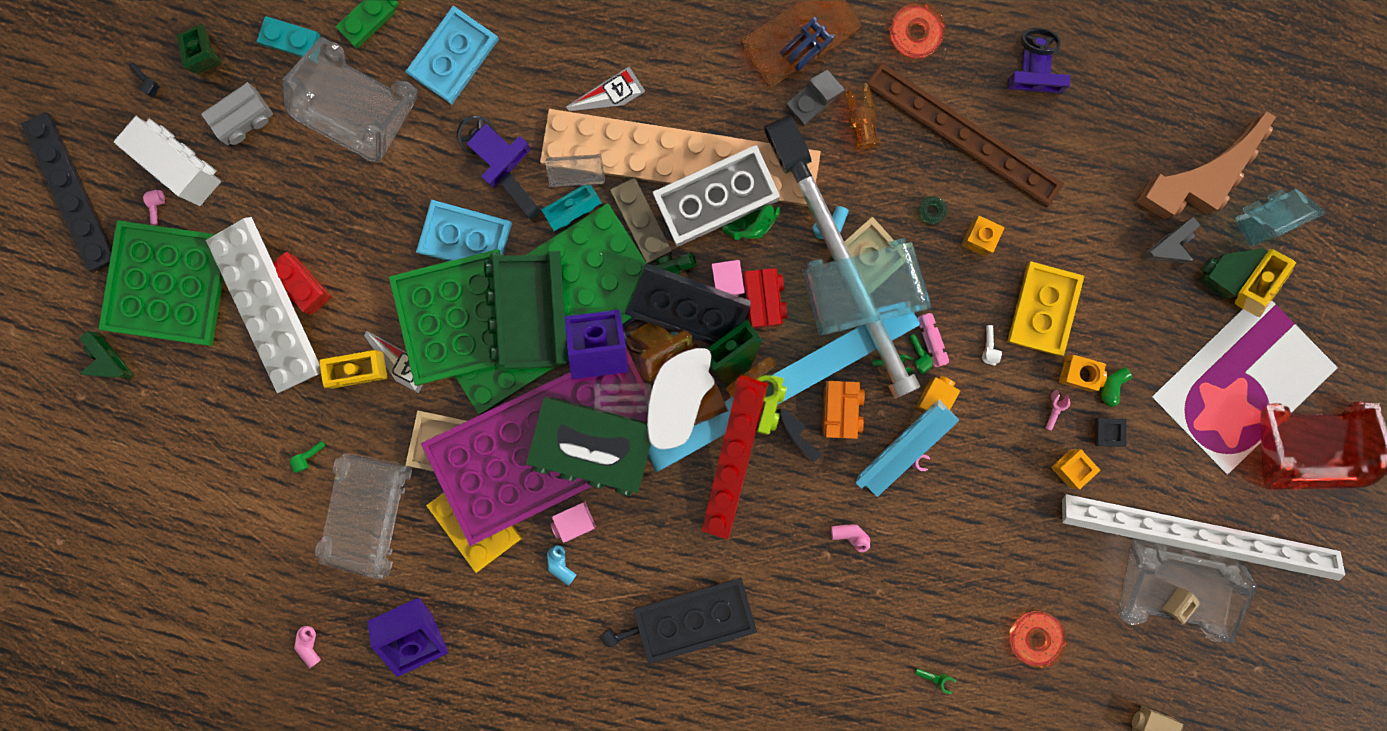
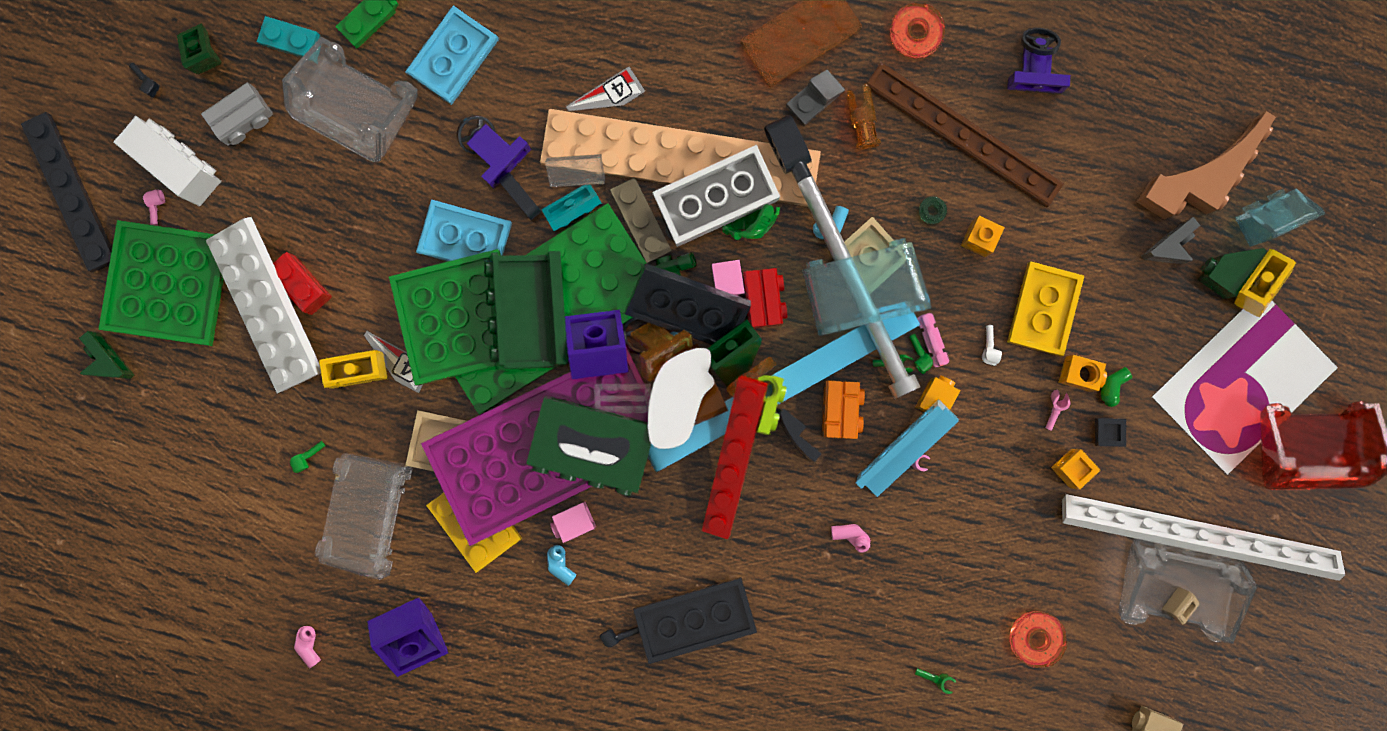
(808, 42): dark blue arm -> none

